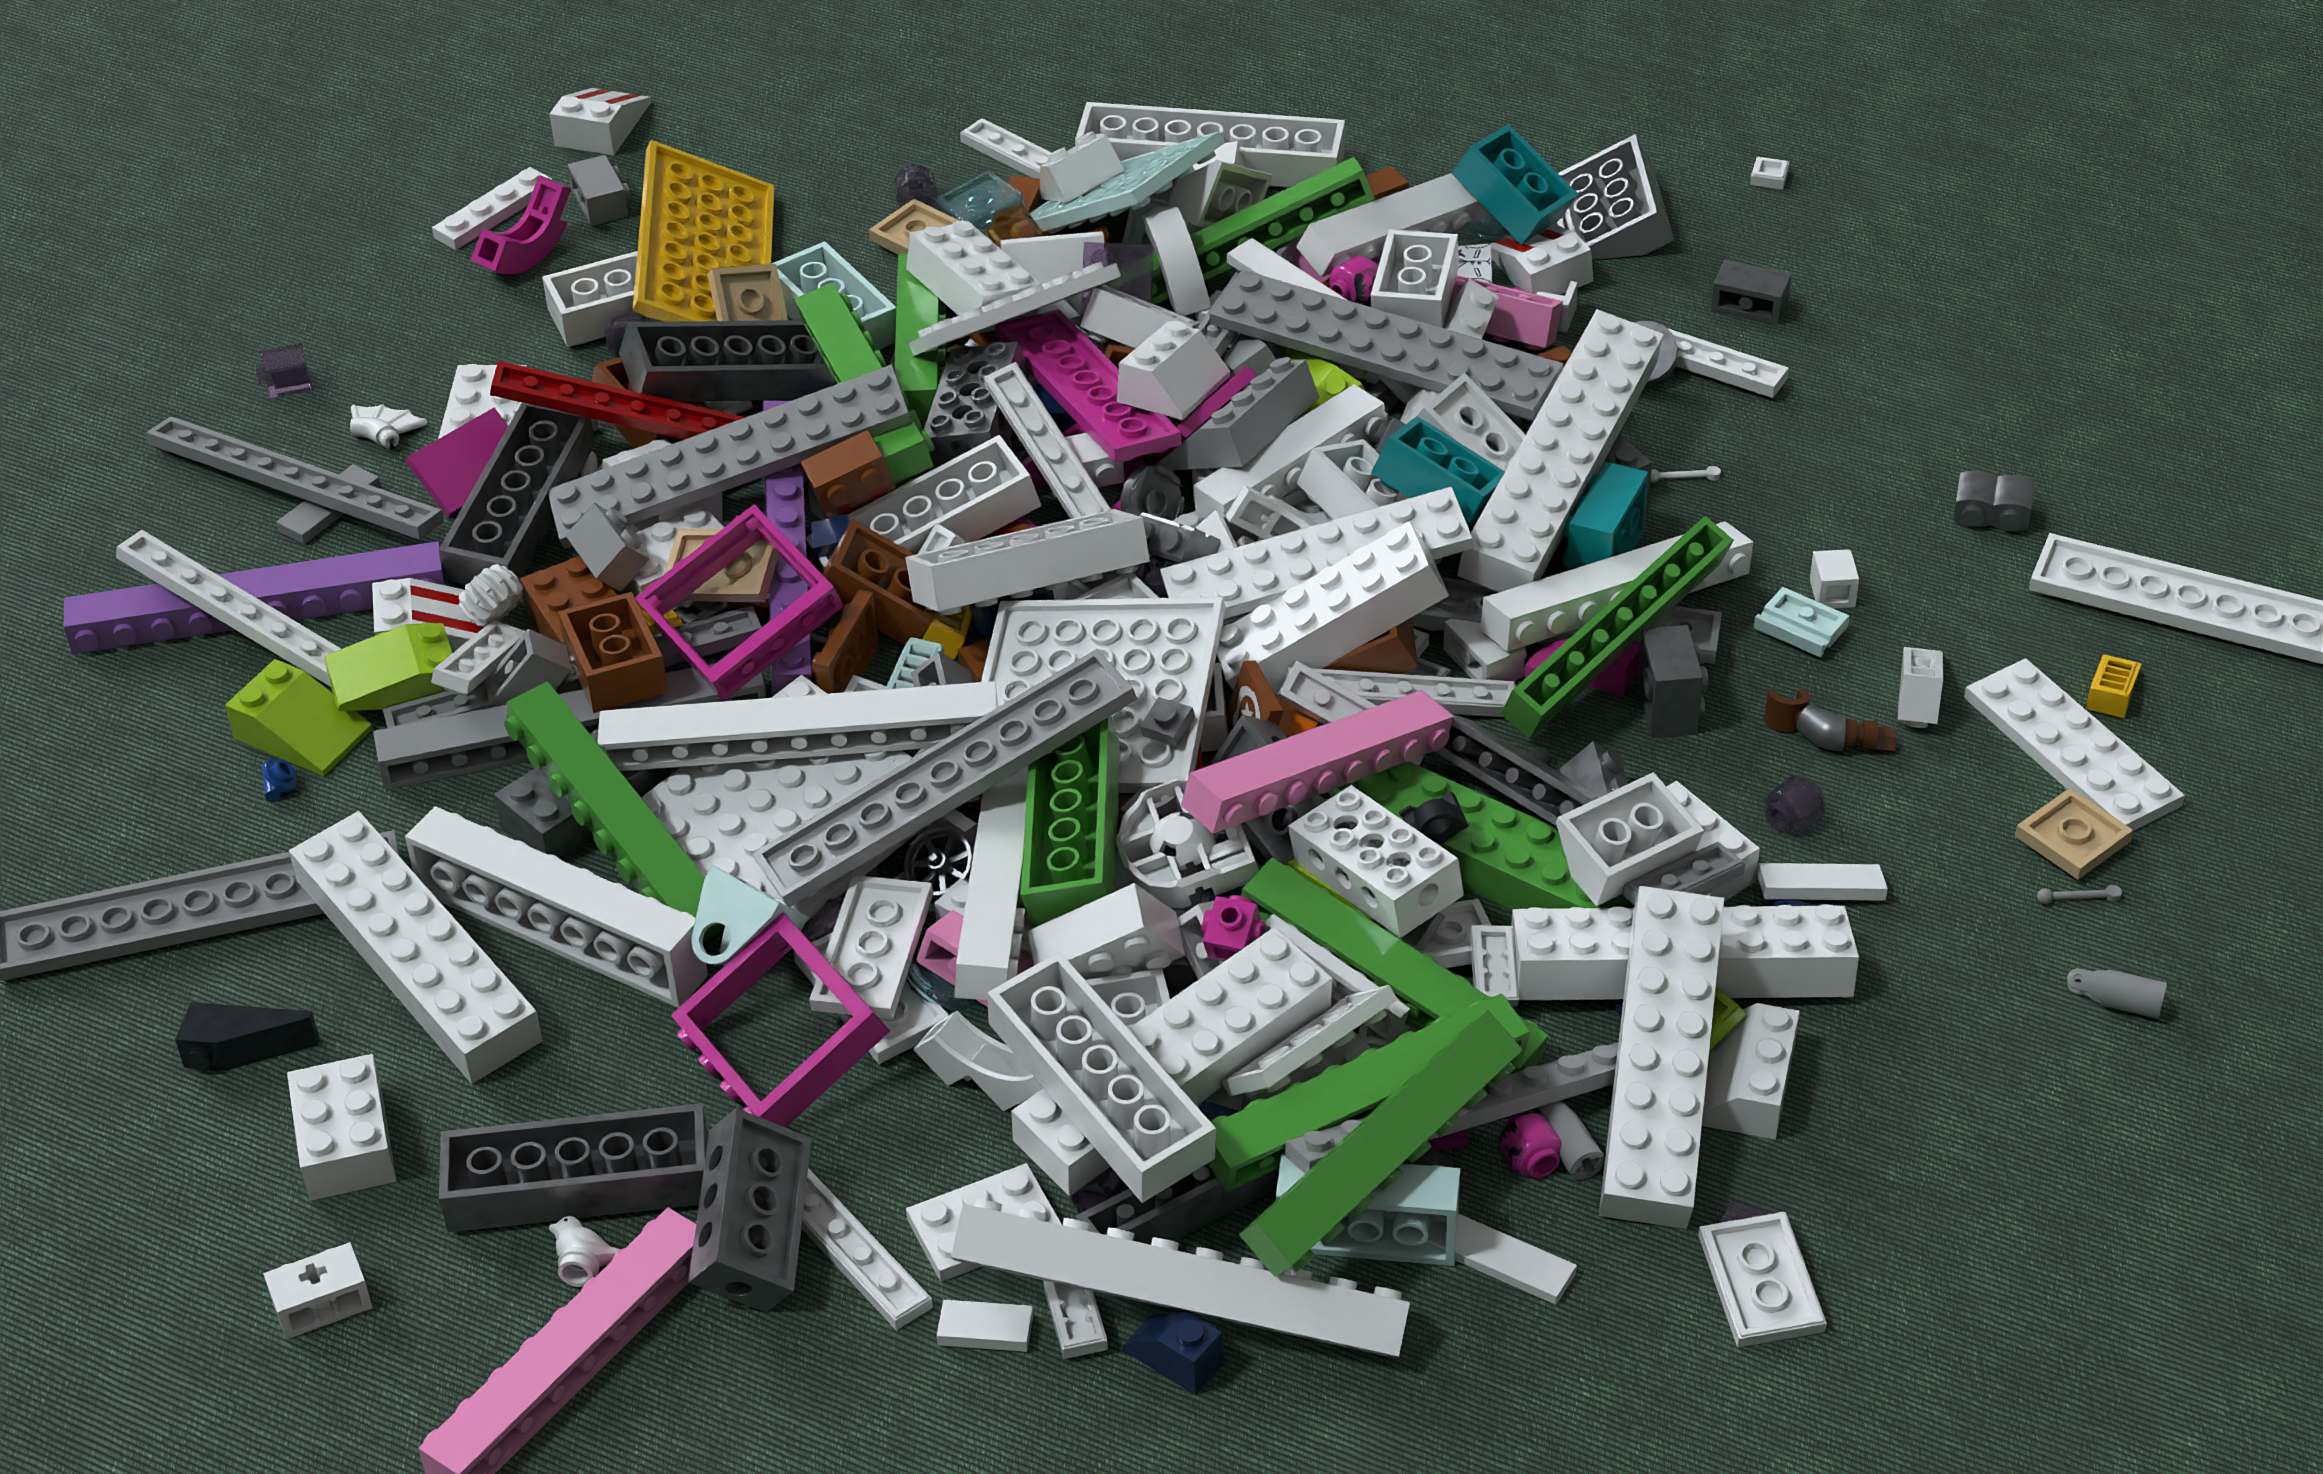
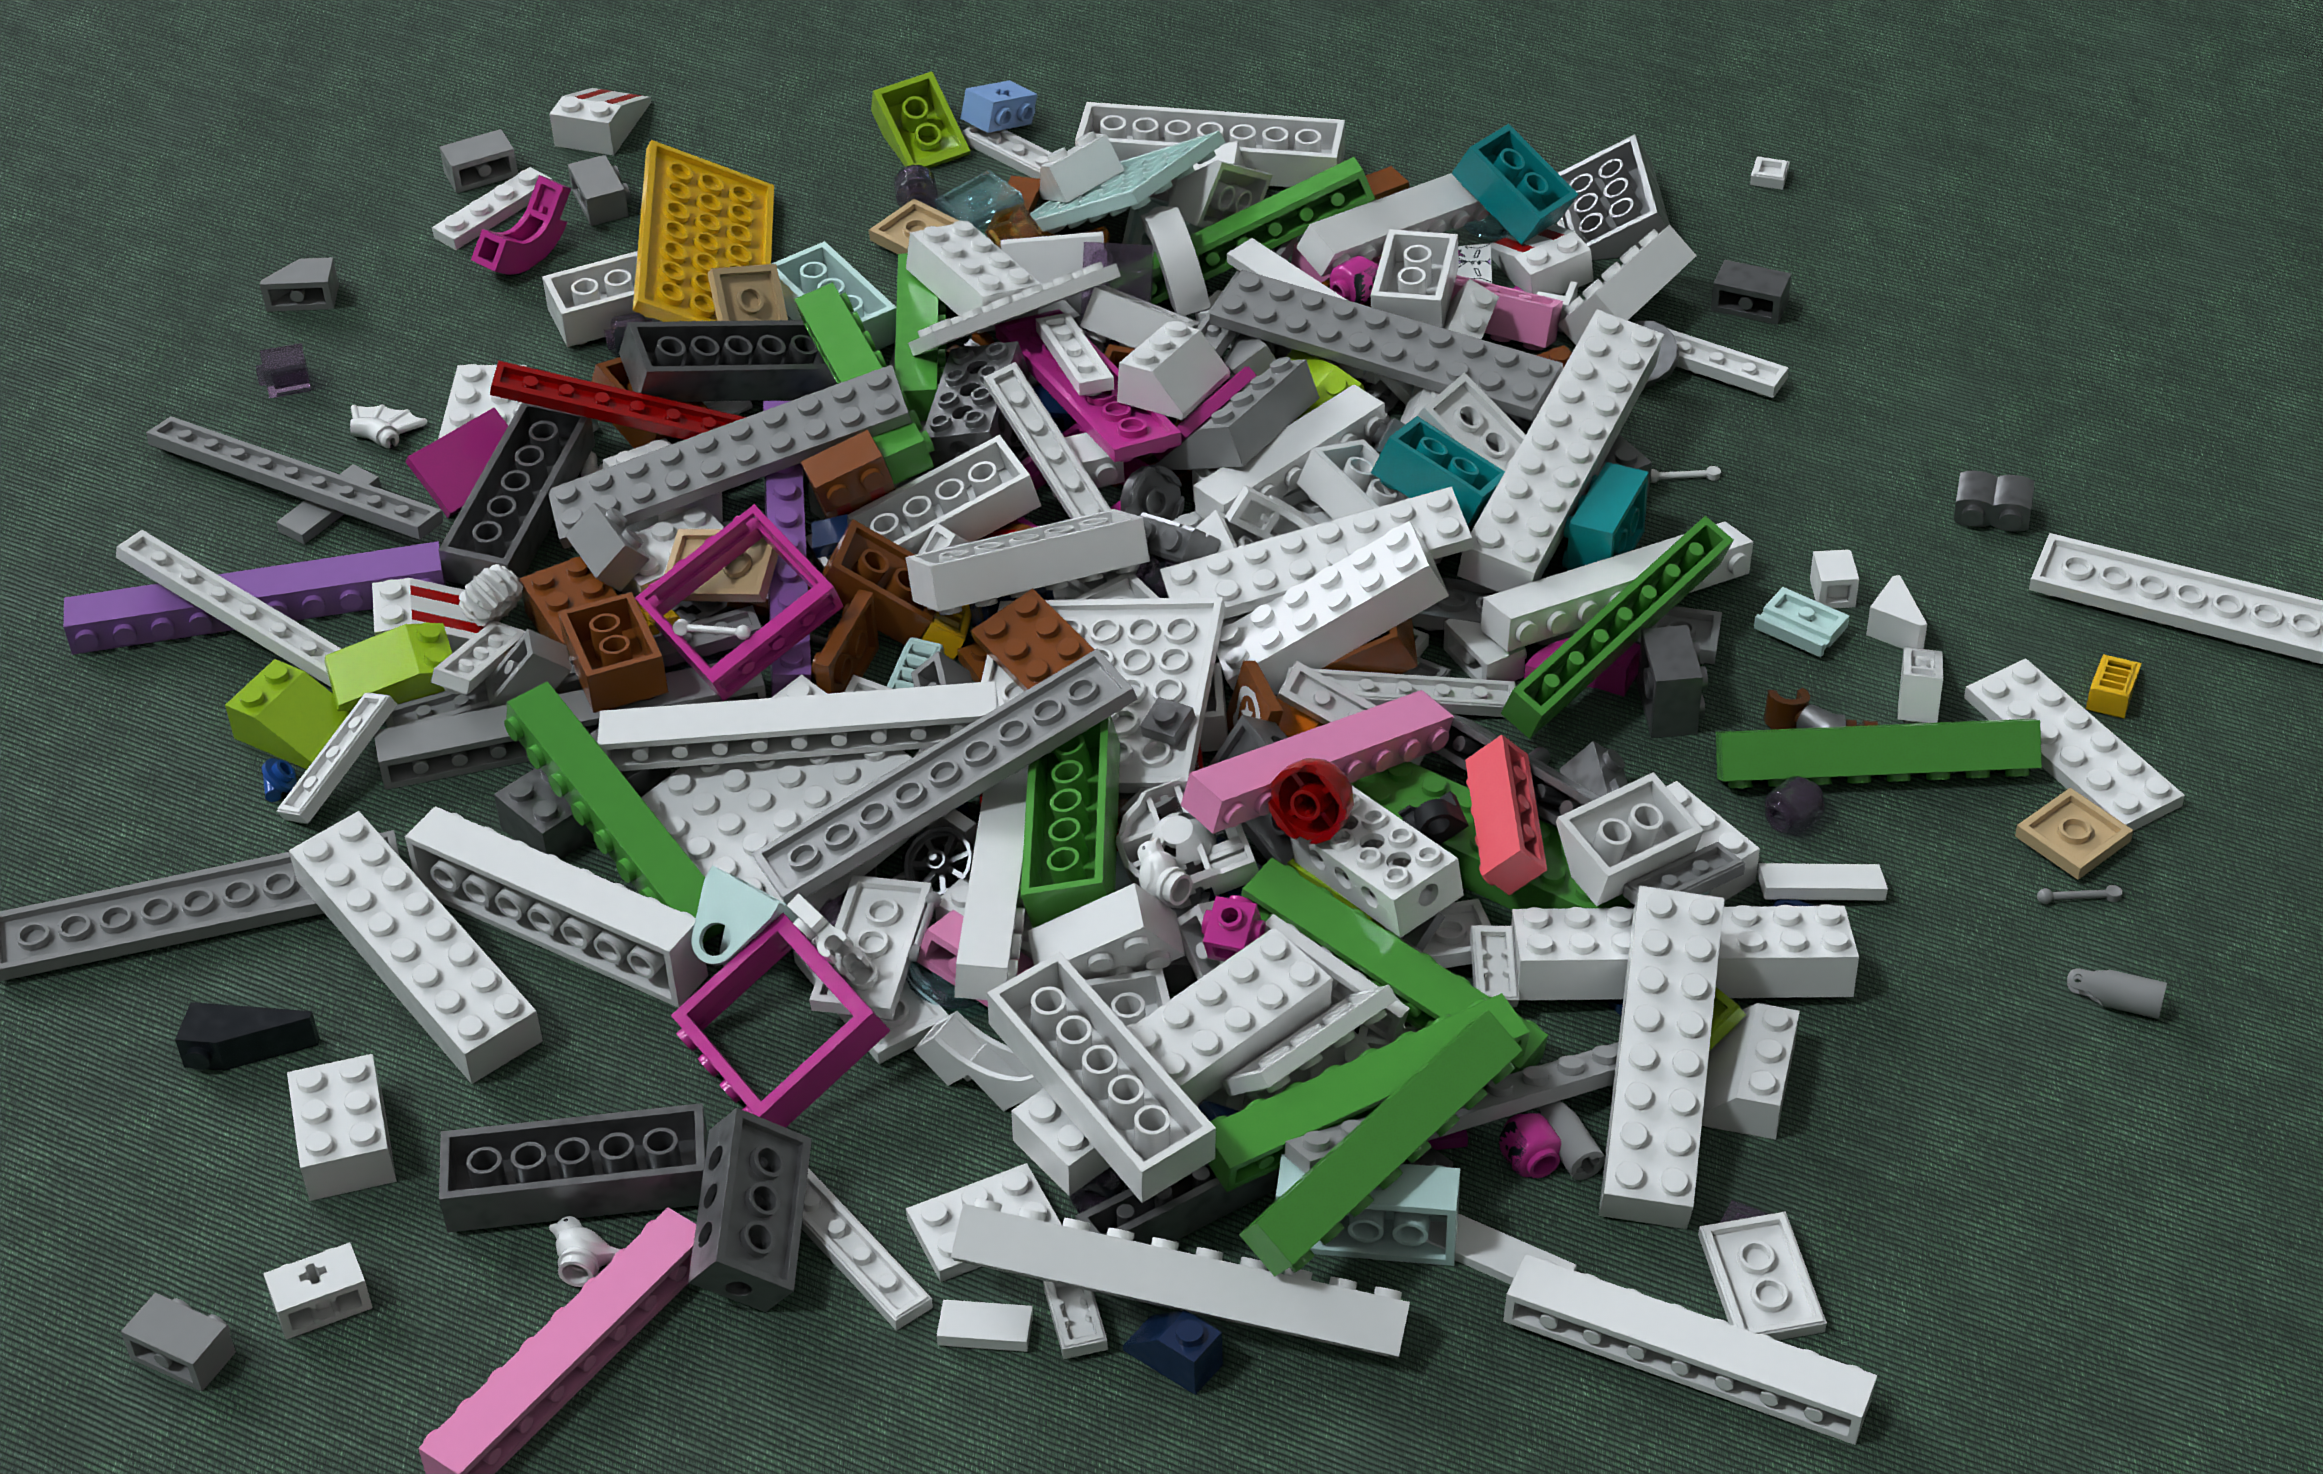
(179, 1341): none -> light grey brick
(301, 286): none -> light grey slope
(336, 757): none -> white tile
(478, 161): none -> light grey brick
(681, 627): none -> white hinge
(828, 938): none -> white plate
(918, 122): none -> lime slope
(932, 900): none -> light grey hinge
(998, 106): none -> light blue brick
(1030, 640): none -> dark orange plate
(1075, 354): none -> white plate
(1161, 875): none -> white animal
(1311, 800): none -> red cylinder
(1505, 815): none -> coral brick
(1631, 284): none -> white brick
(1690, 1348): none -> white brick
(1879, 750): none -> bright green brick
(1896, 617): none -> white slope

